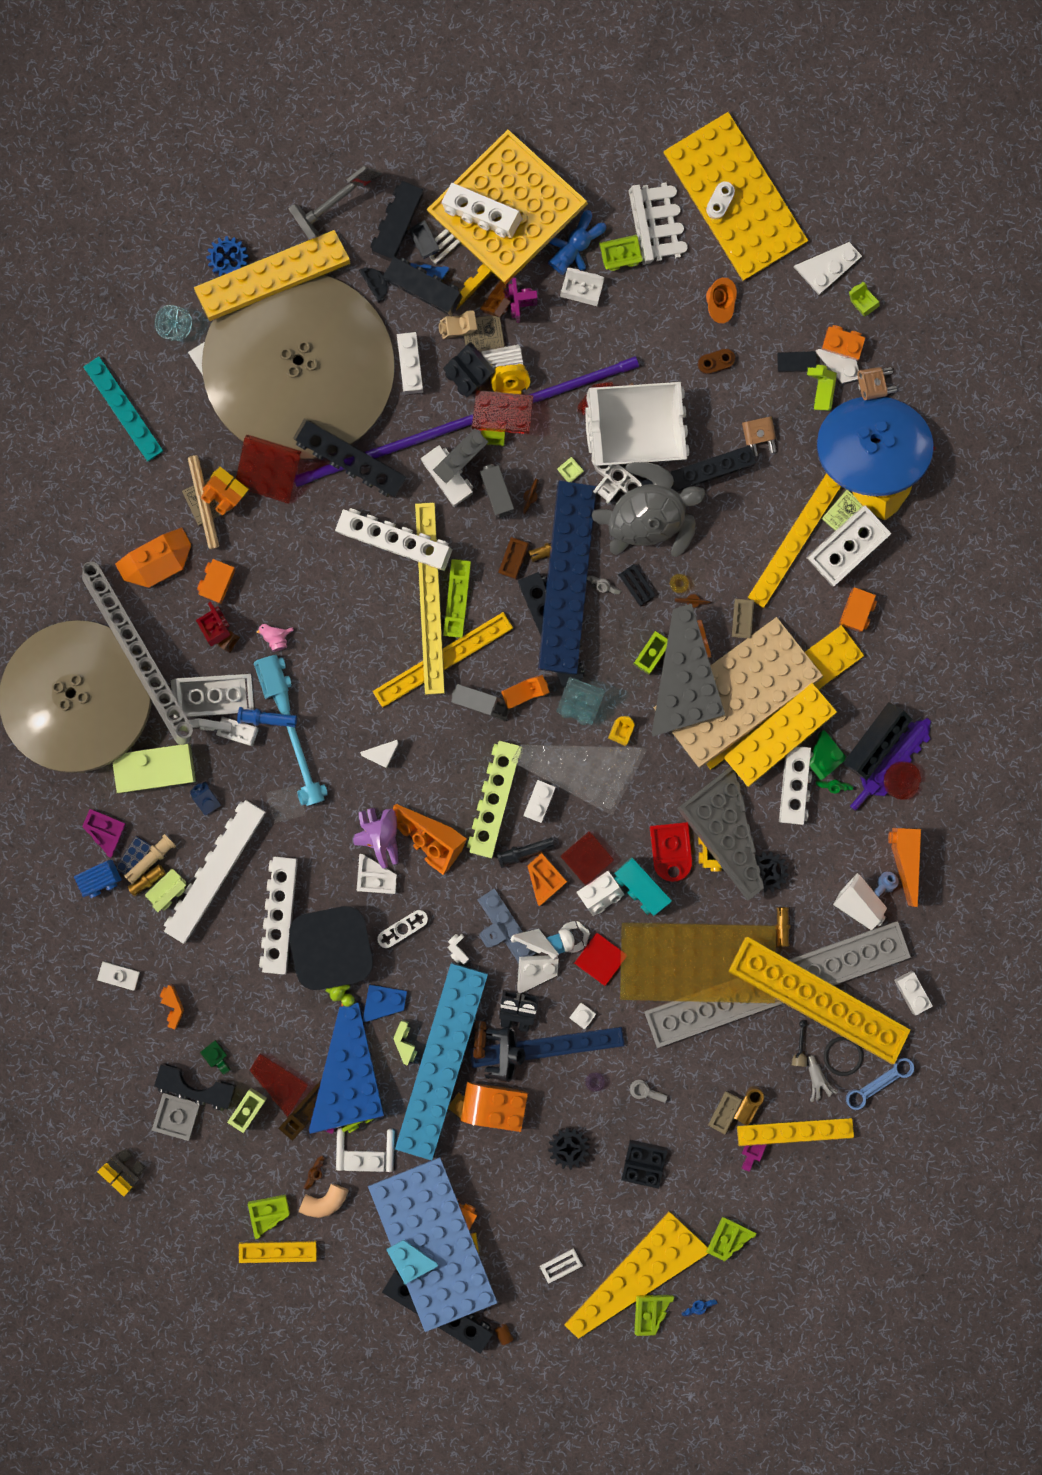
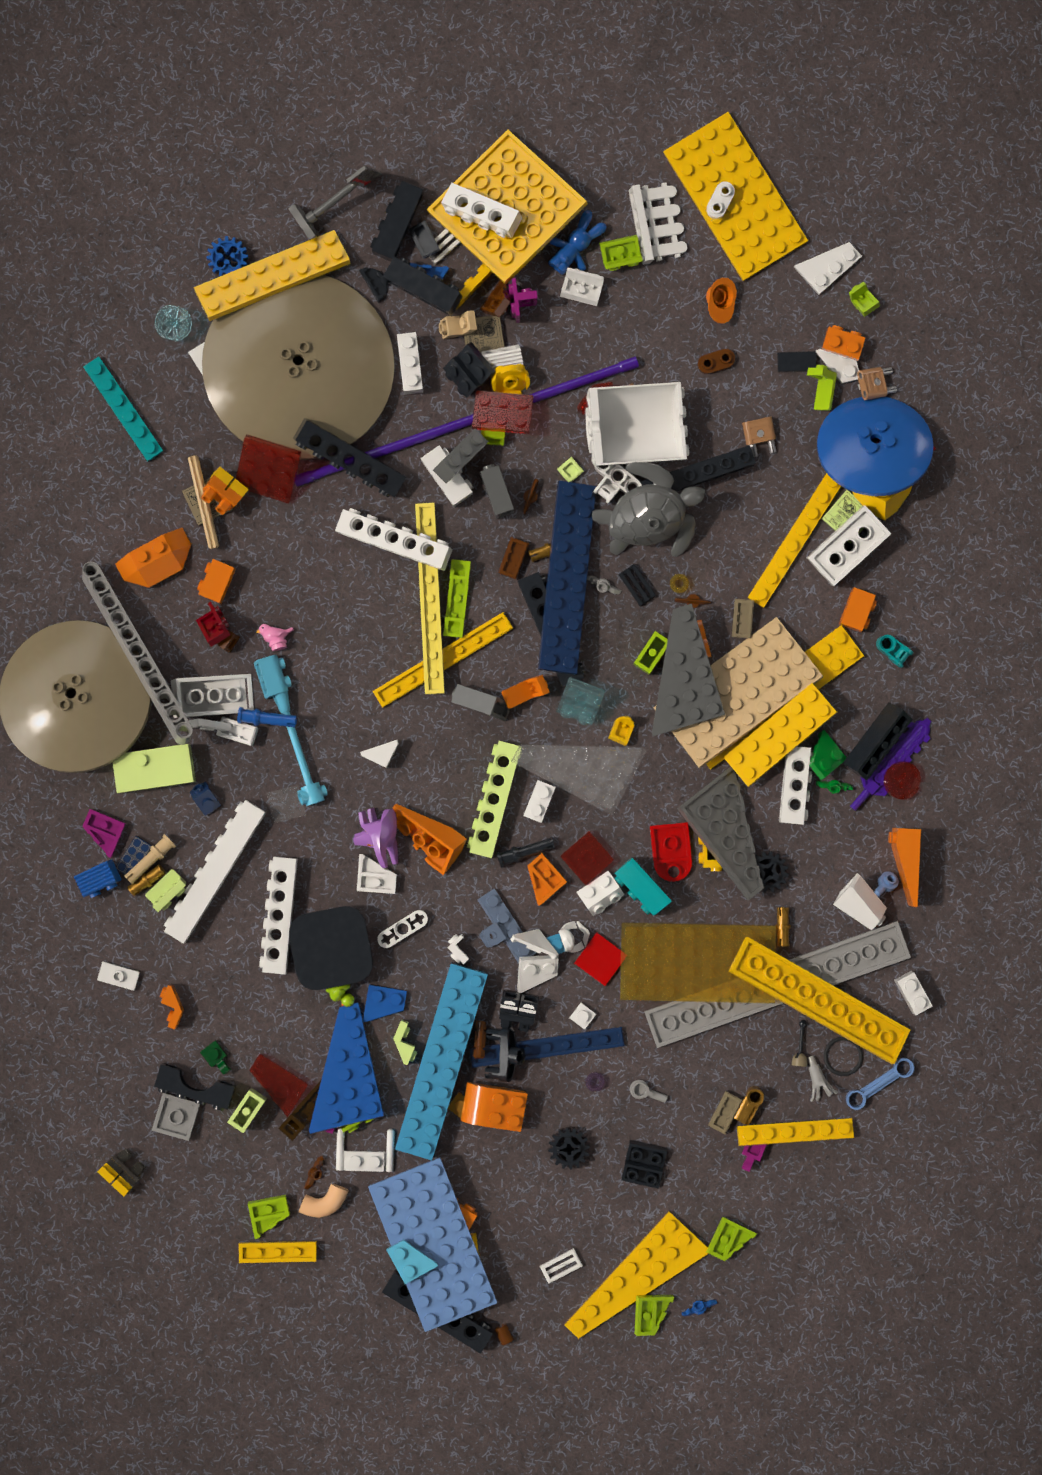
(895, 650): none -> teal piece

